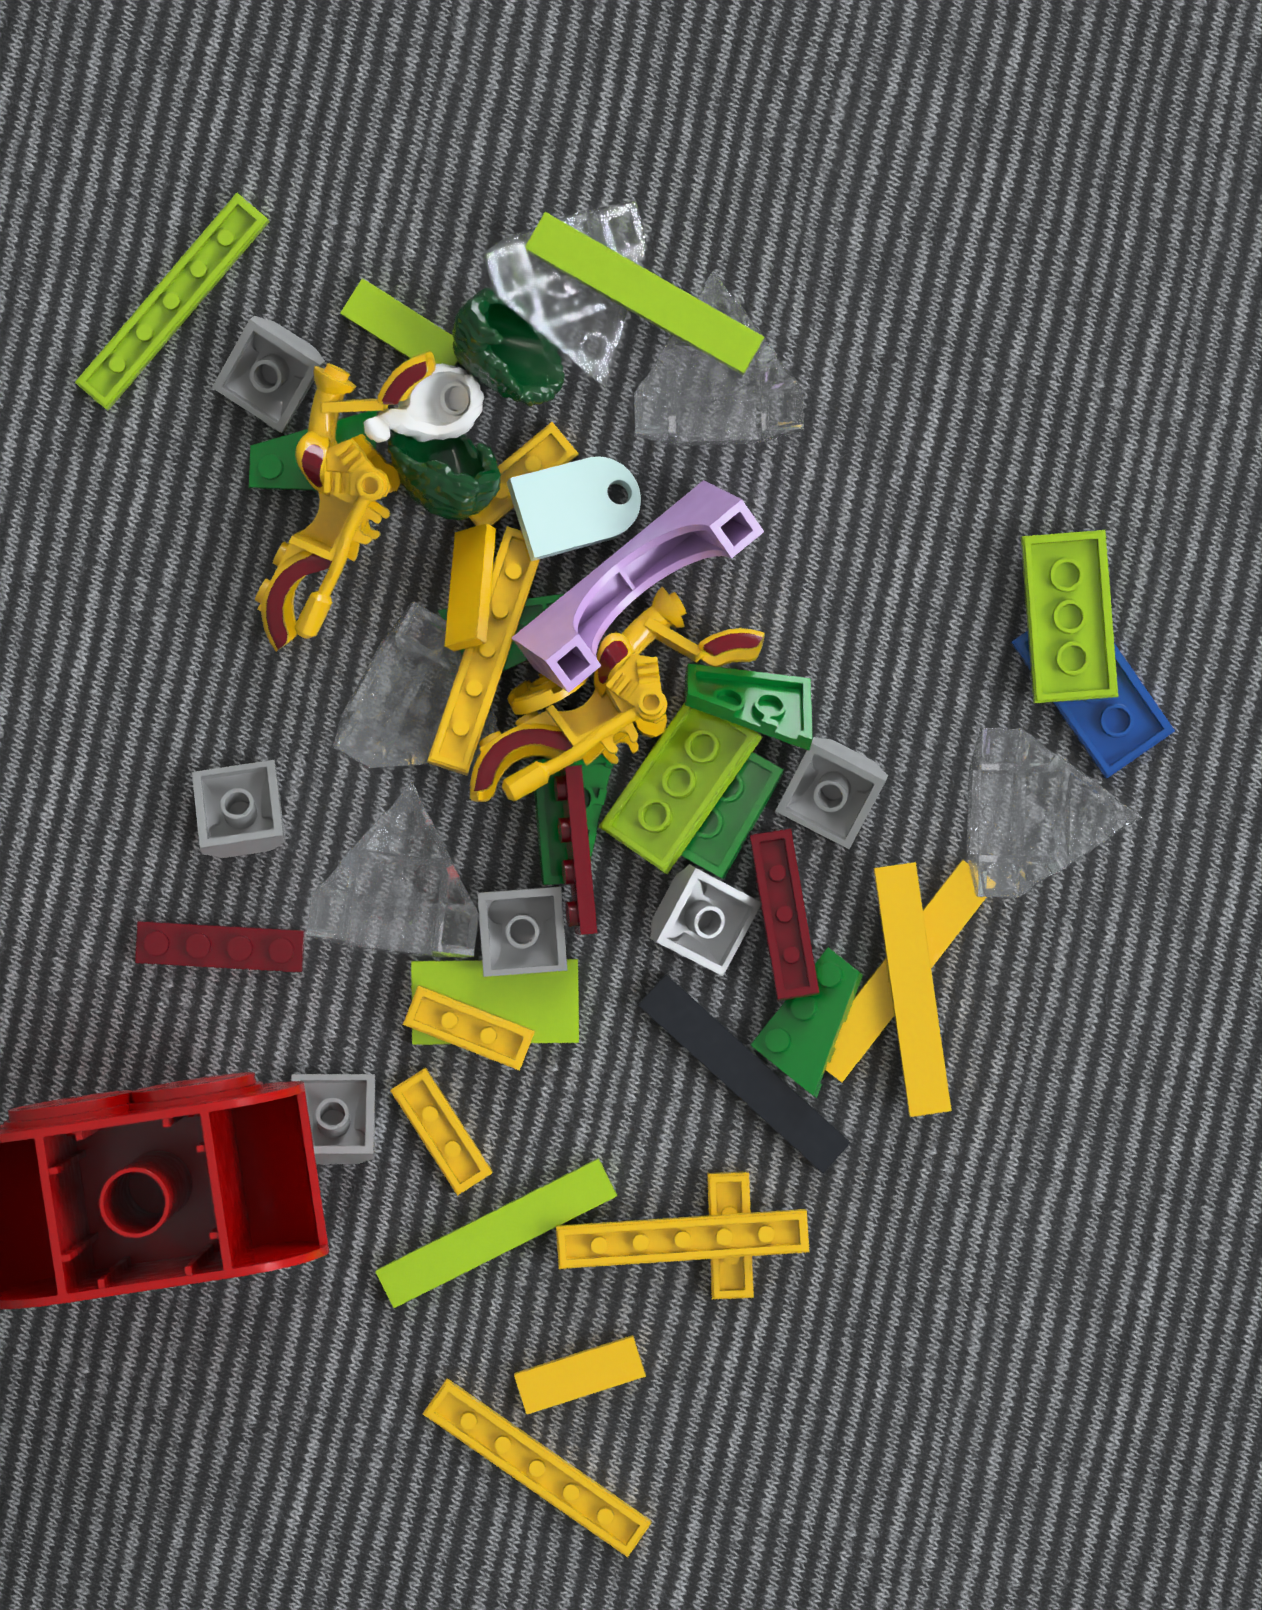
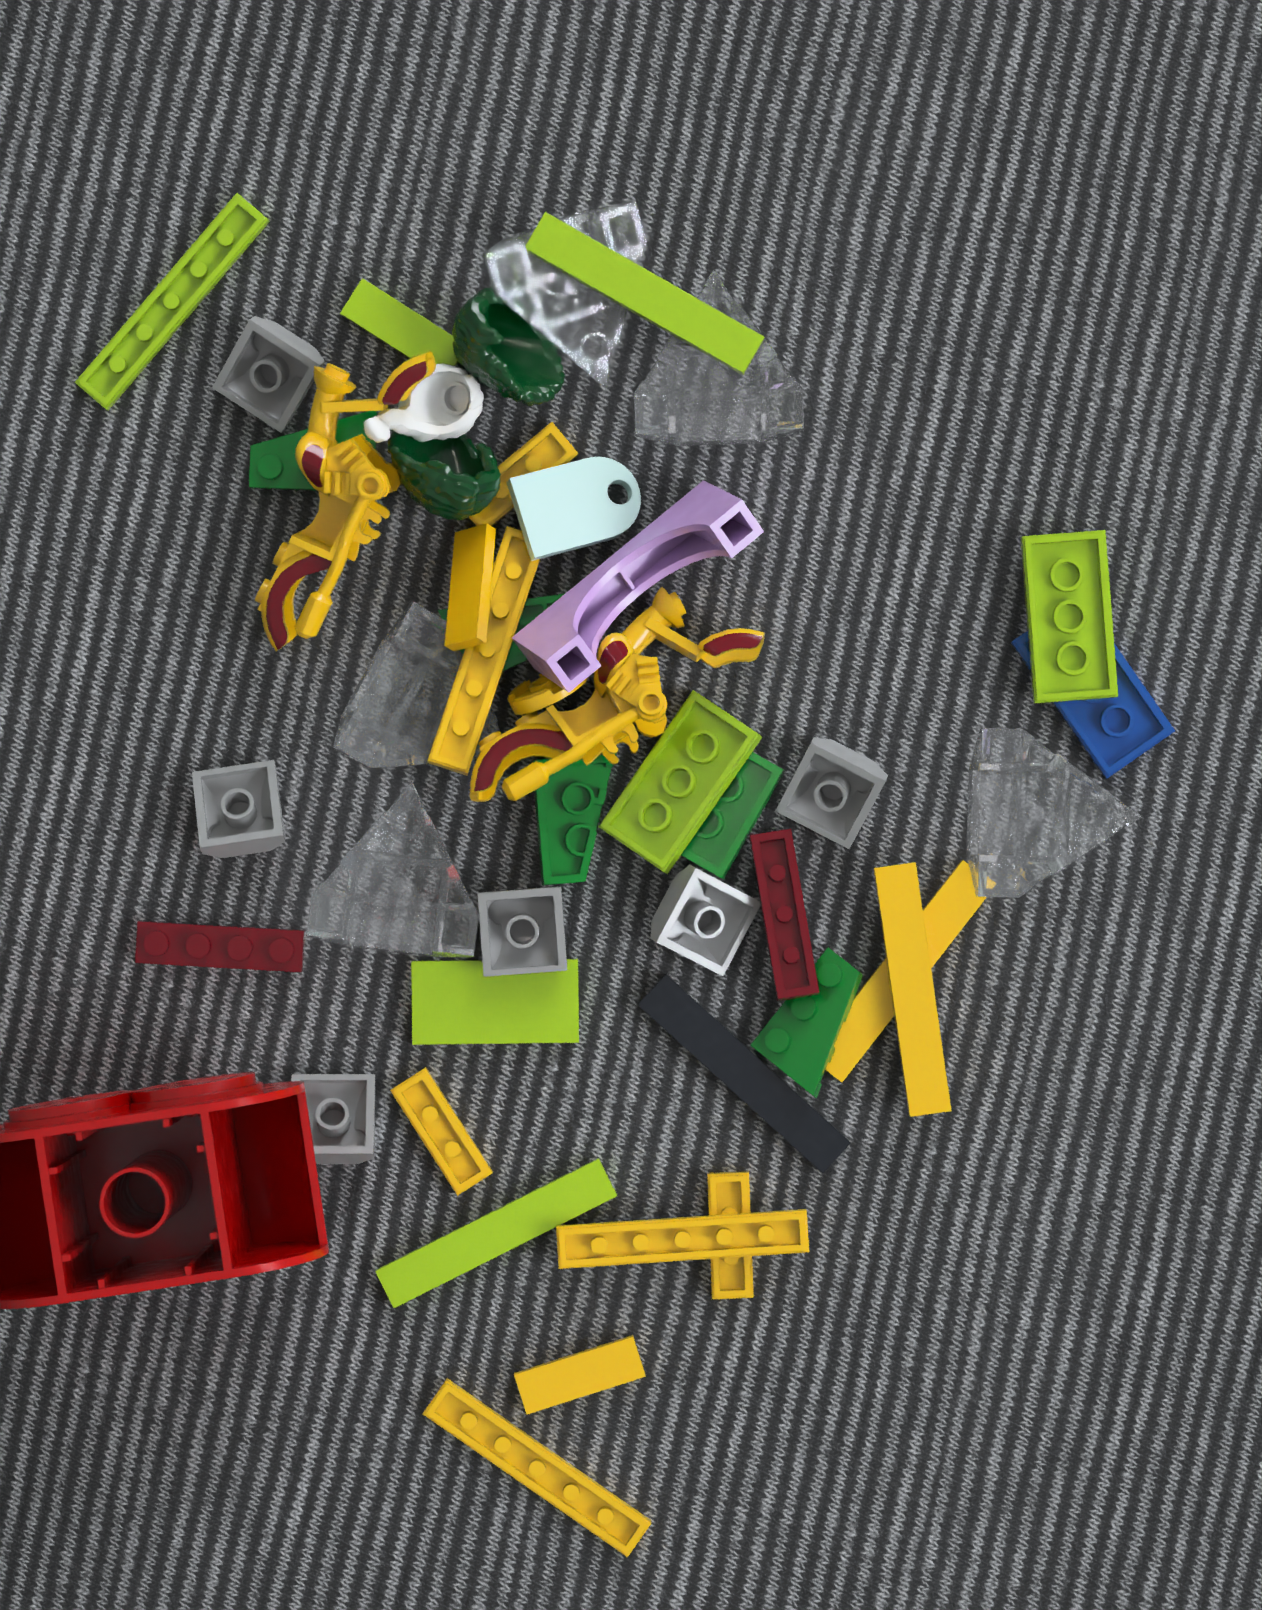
(468, 1027): yellow tile -> none
(574, 832): dark red plate -> none
(753, 699): green wing -> none

